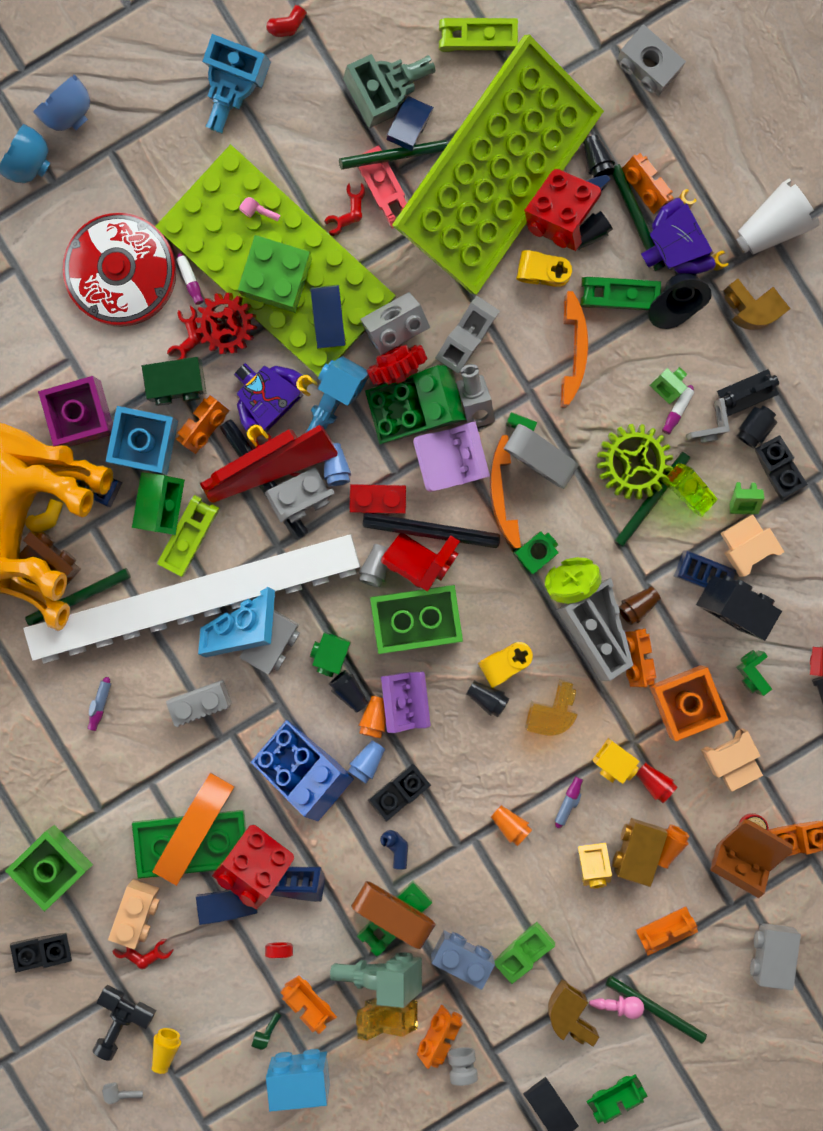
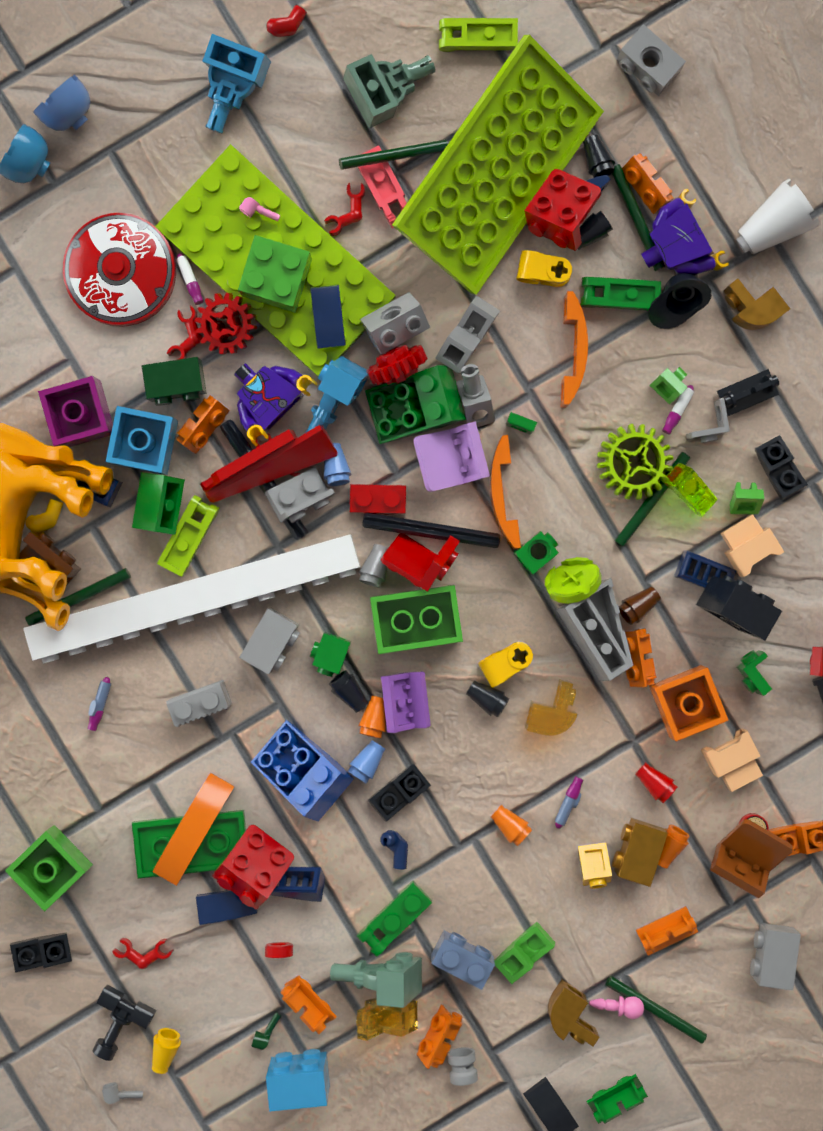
(133, 914): light nougat brick -> none
(240, 630): dark azure wing -> none
(393, 915): dark orange beam -> none
(409, 123): dark blue slope -> none
(541, 456): light grey beam -> none
(615, 762): yellow brick -> none
(757, 426): black brick -> none

